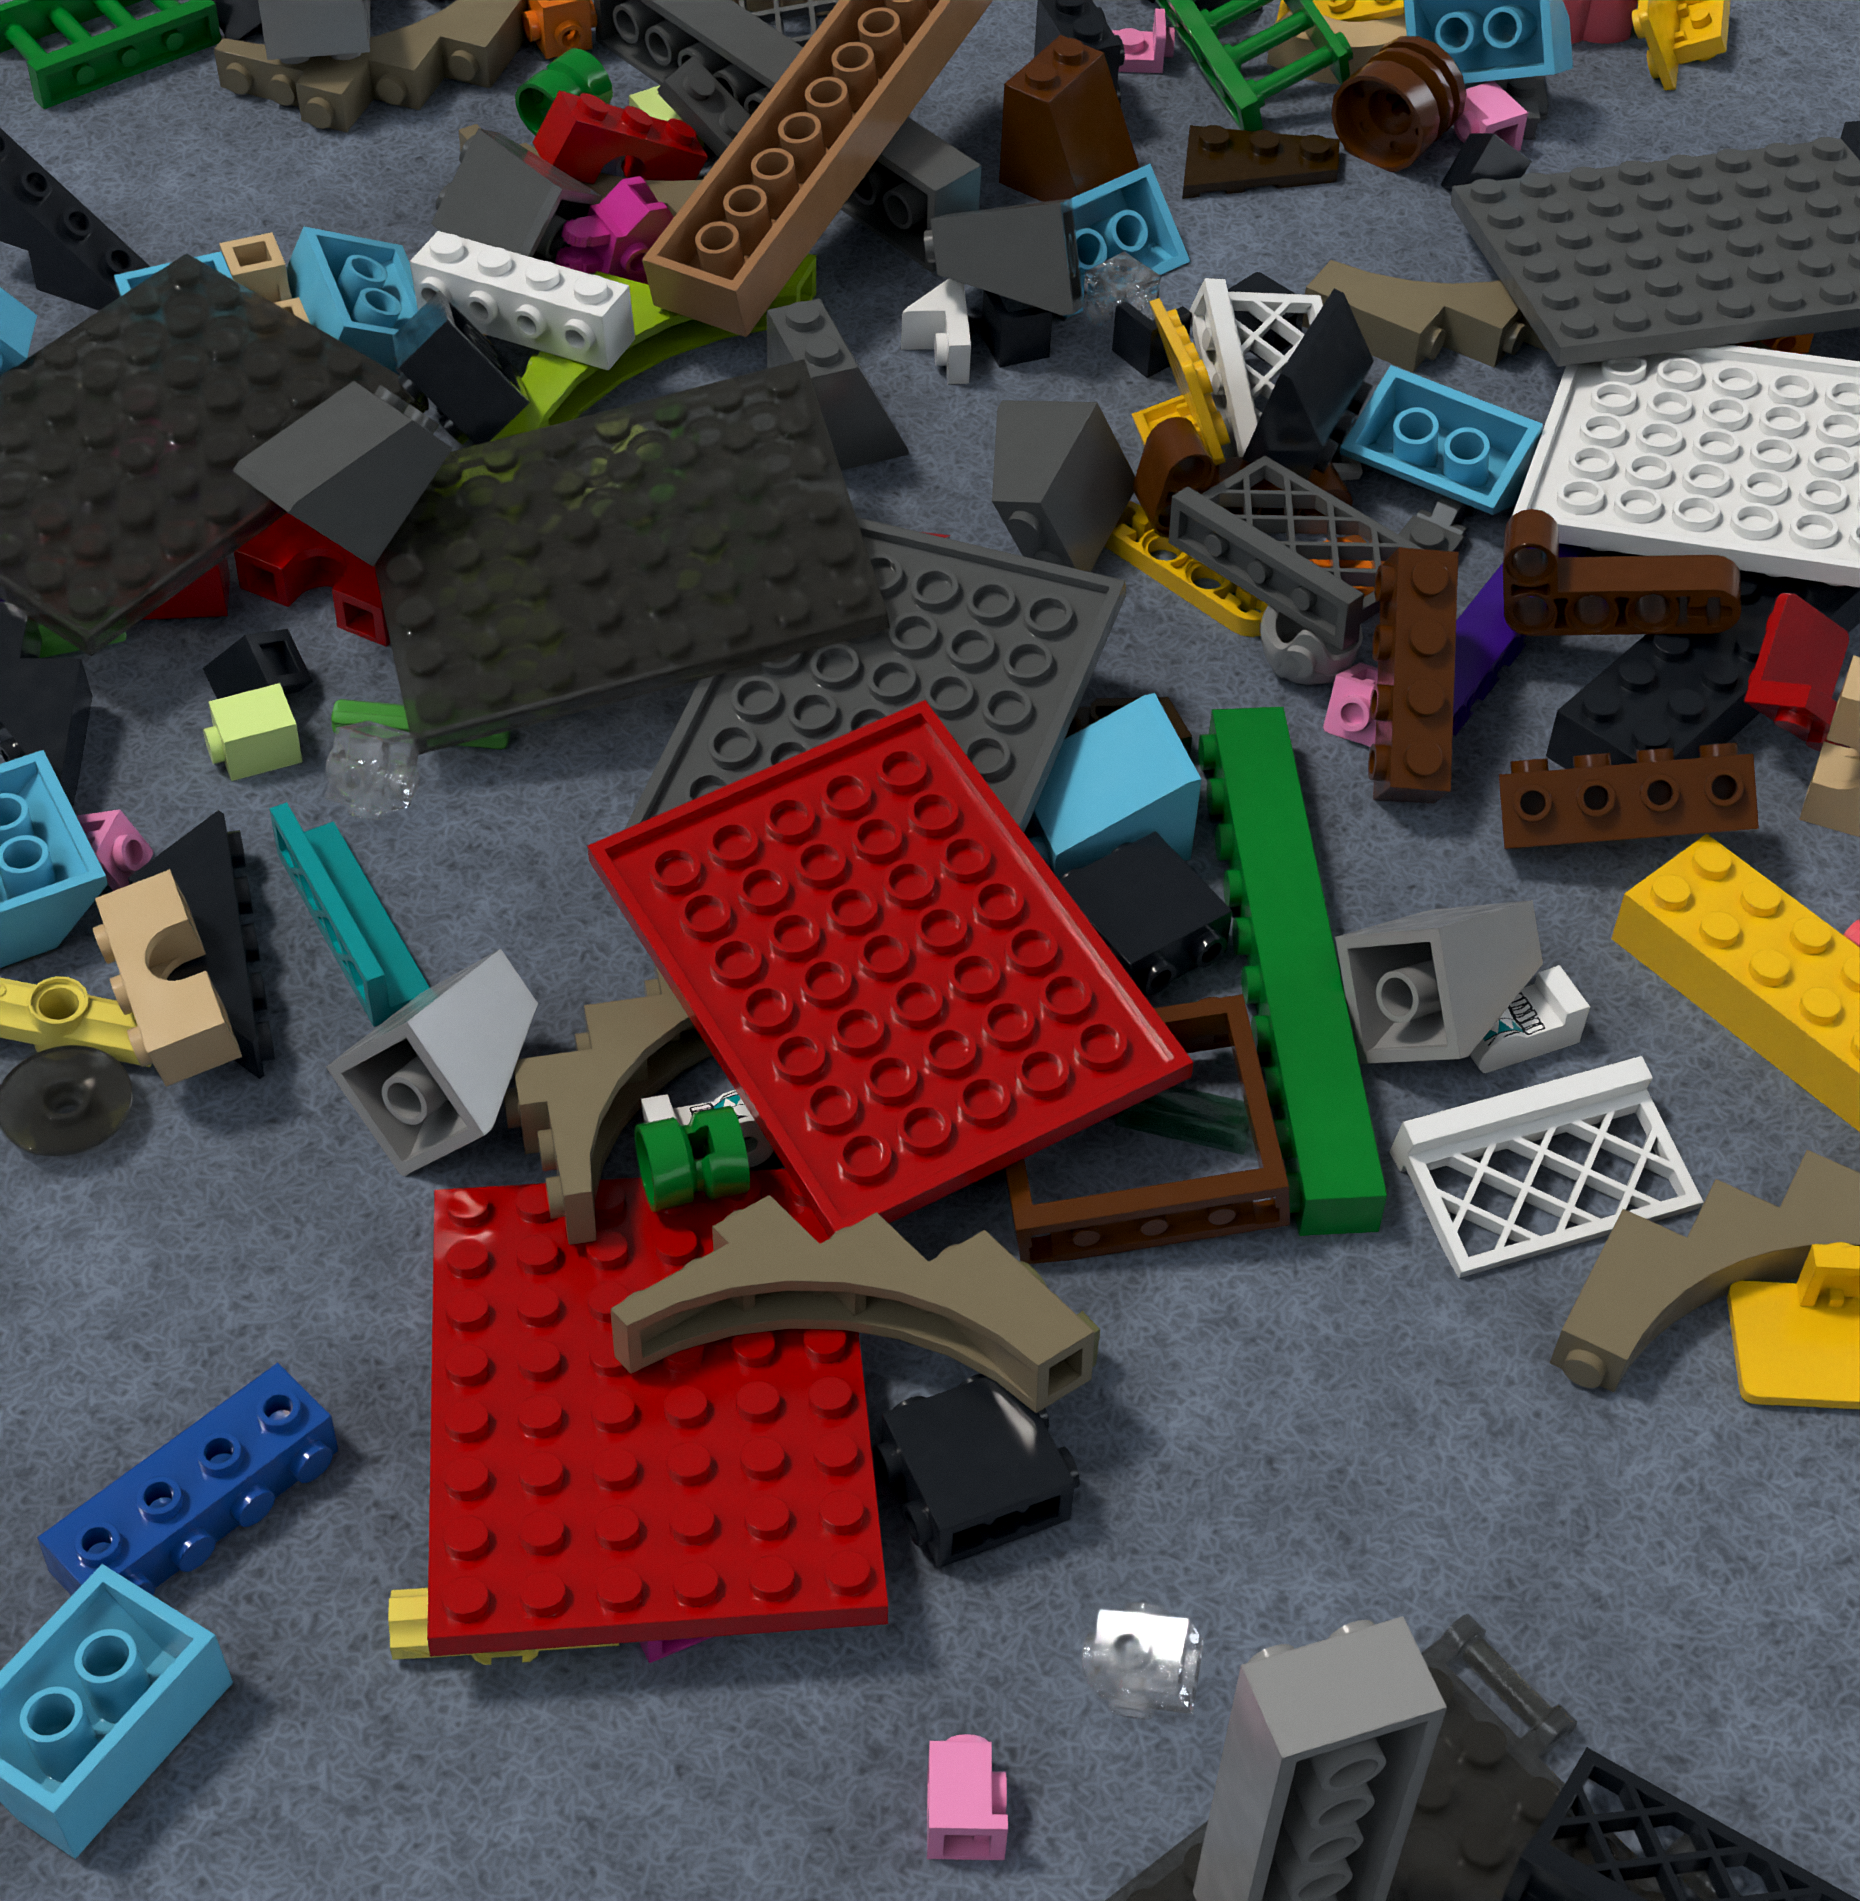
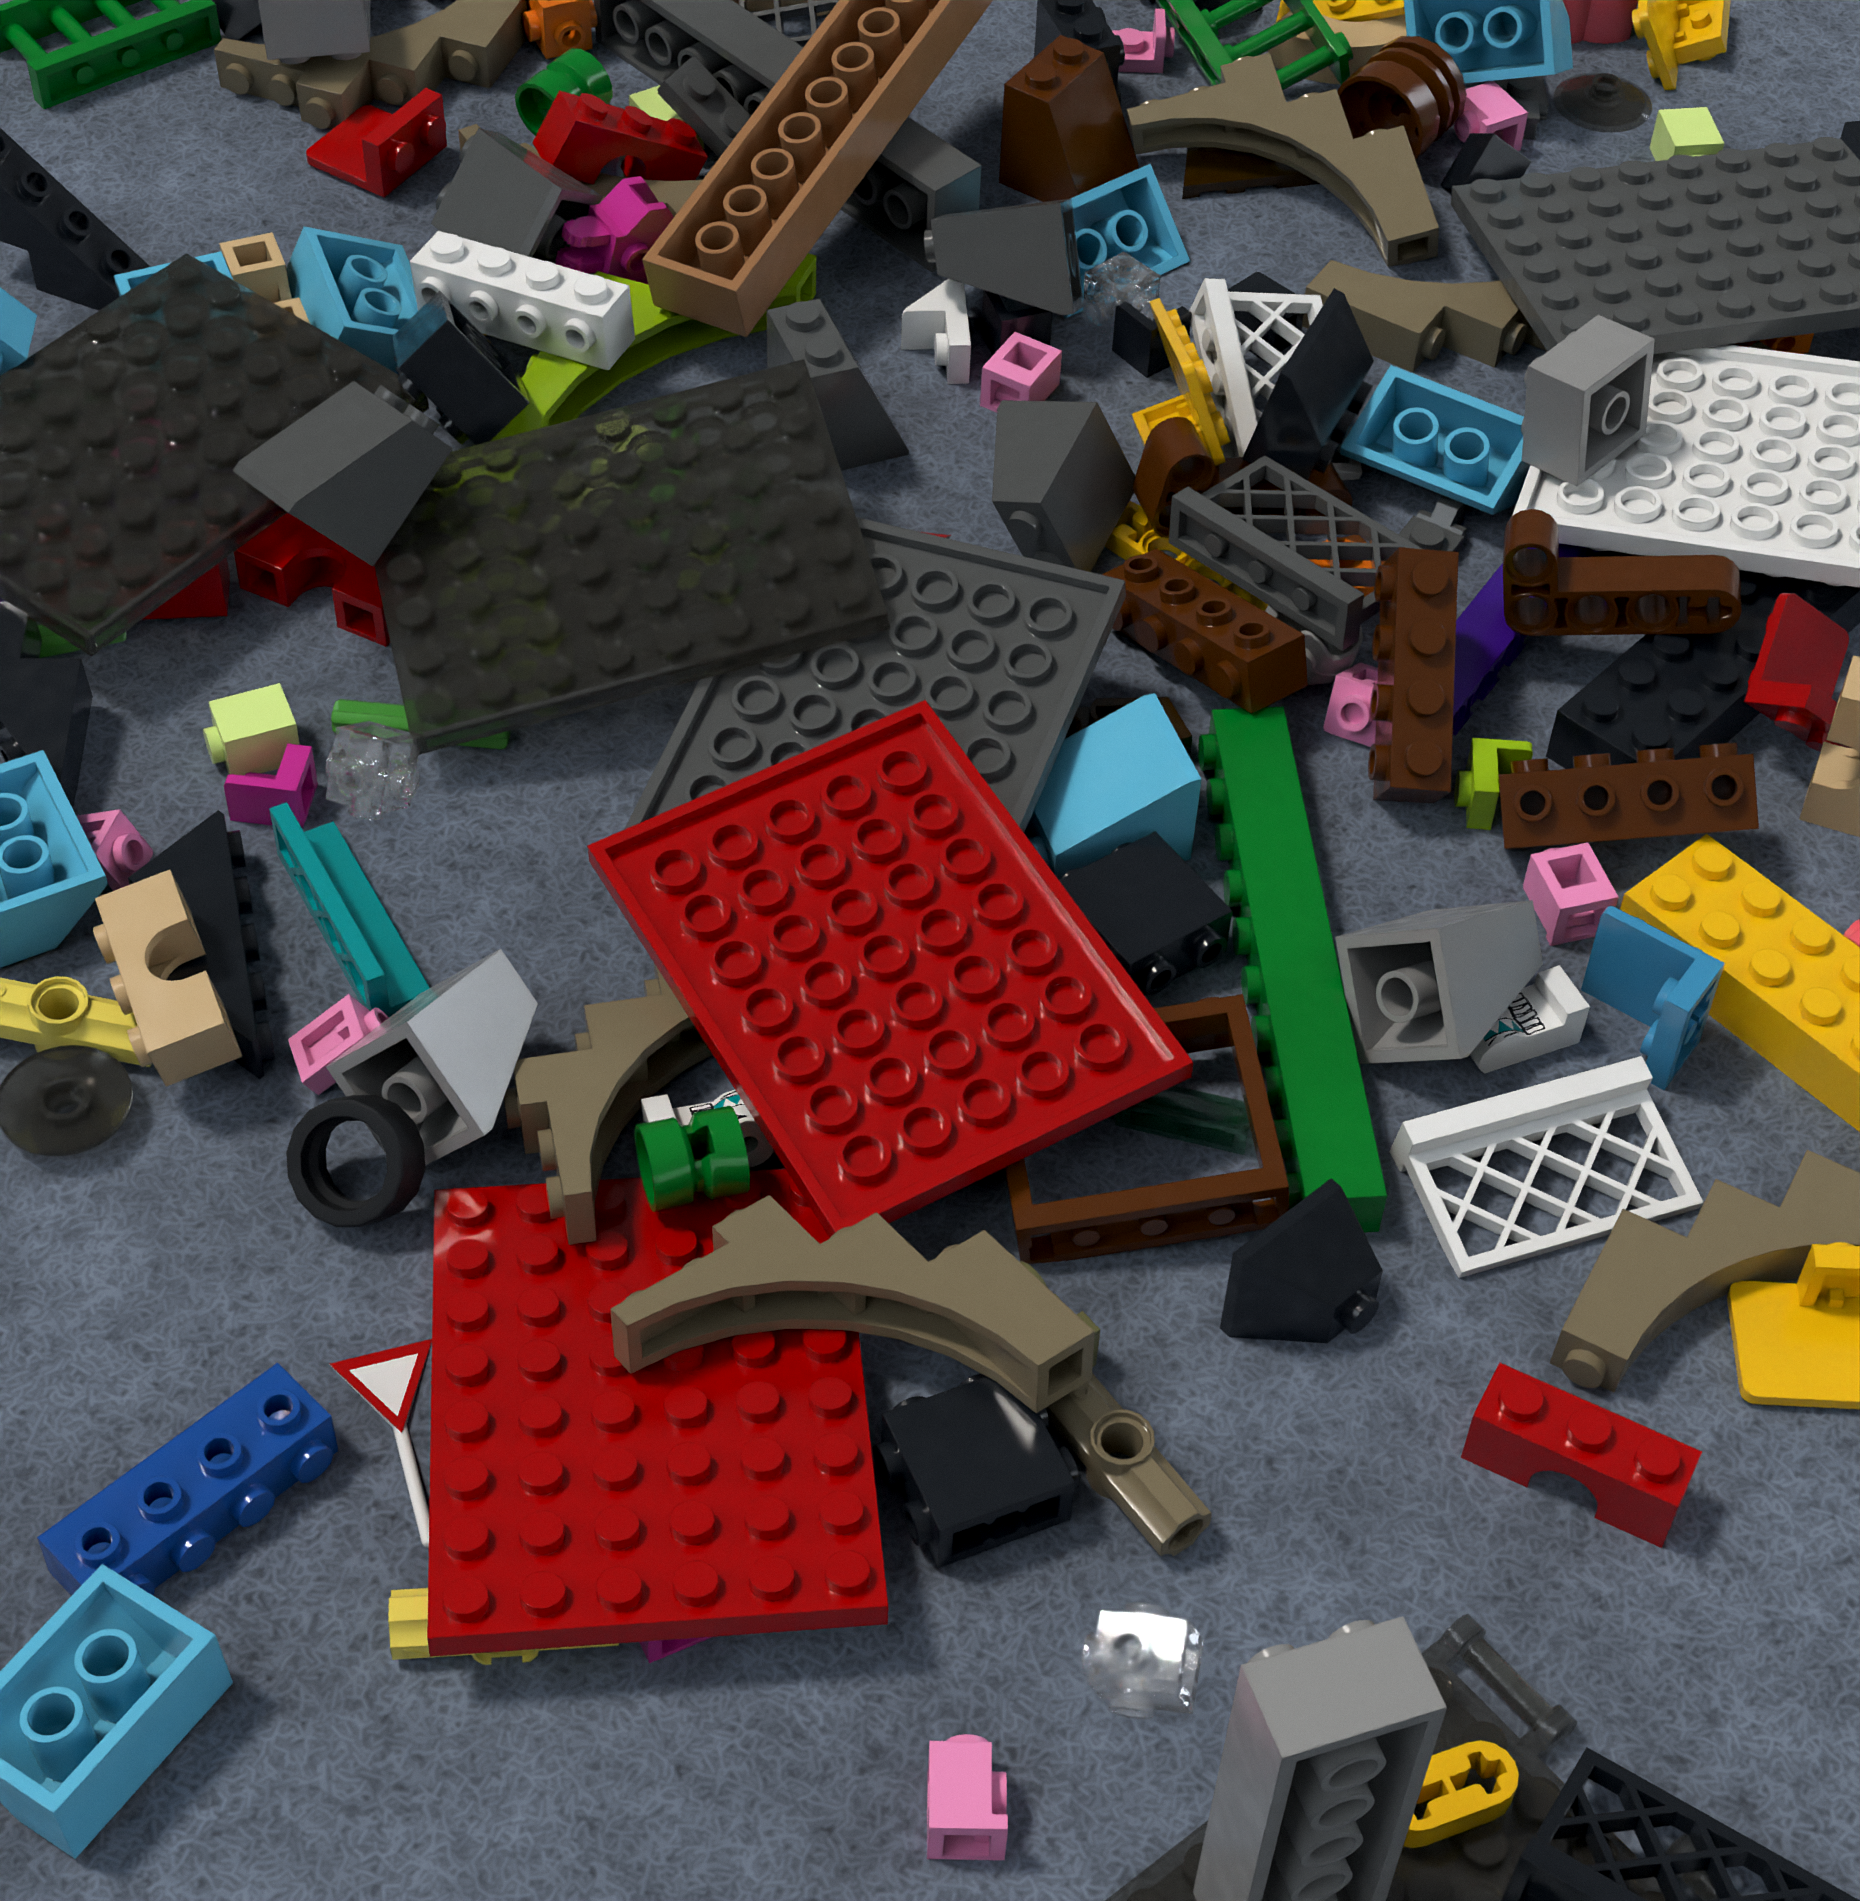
(254, 793): none -> dark pink panel
(258, 662): black panel -> none
(308, 1161): none -> black tyre
(329, 1038): none -> bright pink bracket
(381, 147): none -> red bracket
(389, 1385): none -> white piece
(1020, 372): none -> bright pink brick
(1141, 1486): none -> dark tan piece
(1209, 631): none -> reddish brown brick
(1304, 1275): none -> black slope
(1311, 134): none -> dark tan arch
(1468, 1807): none -> yellow beam
(1479, 784): none -> lime bracket
(1568, 892): none -> bright pink brick
(1587, 399): none -> light grey brick
(1602, 102): none -> clear smoke dish
(1626, 1466): none -> red arch
(1655, 983): none -> dark azure bracket
(1685, 133): none -> yellowish green brick

